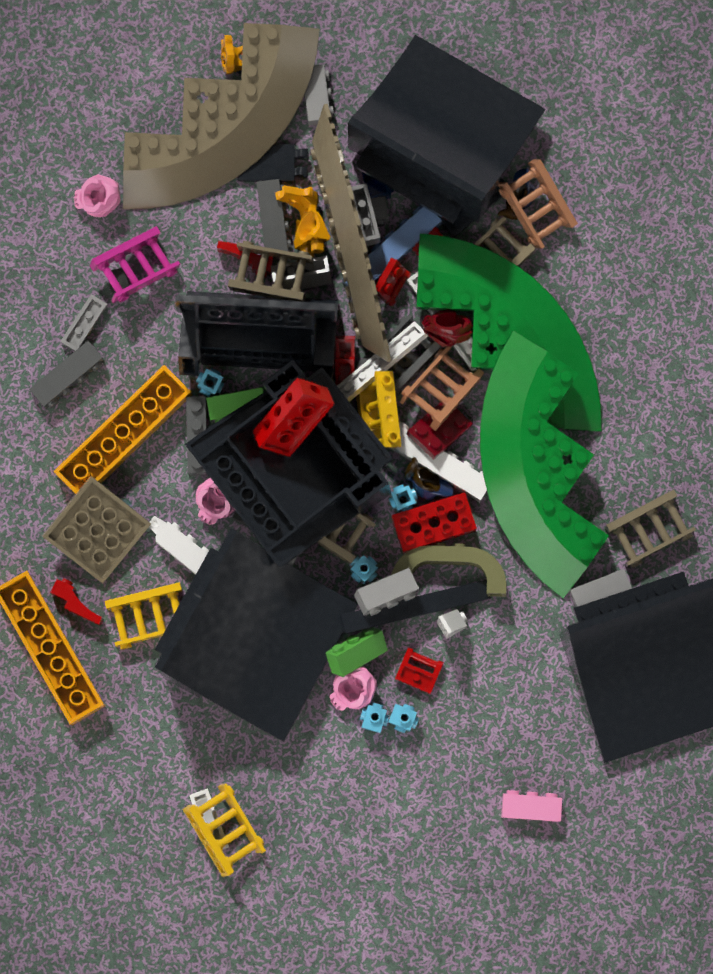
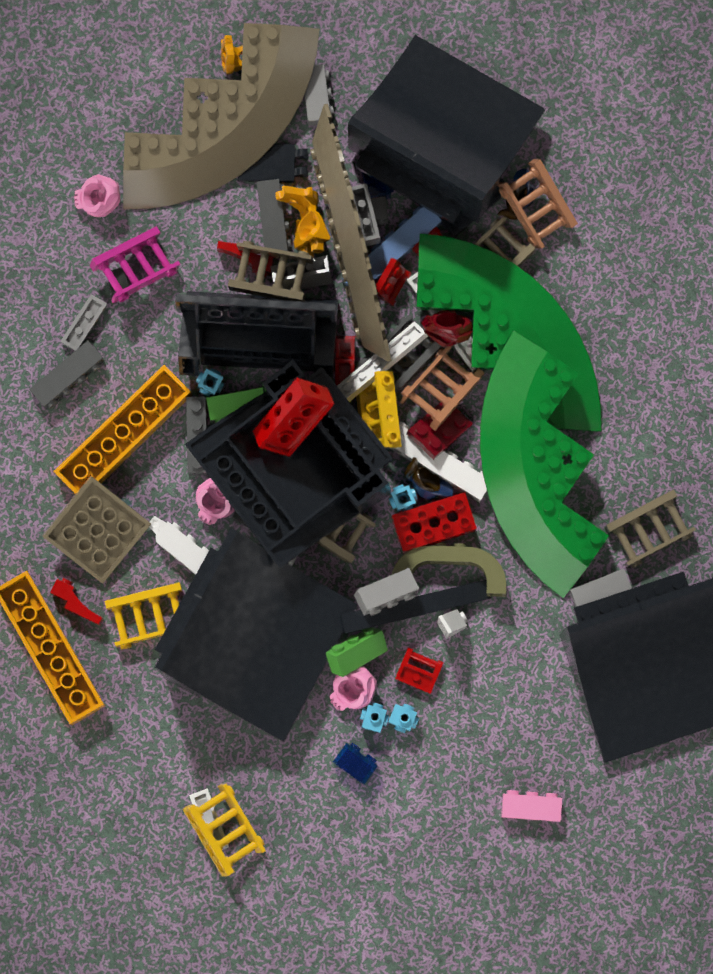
(355, 763): none -> clear blue brick
(360, 576): medium azure brick -> none

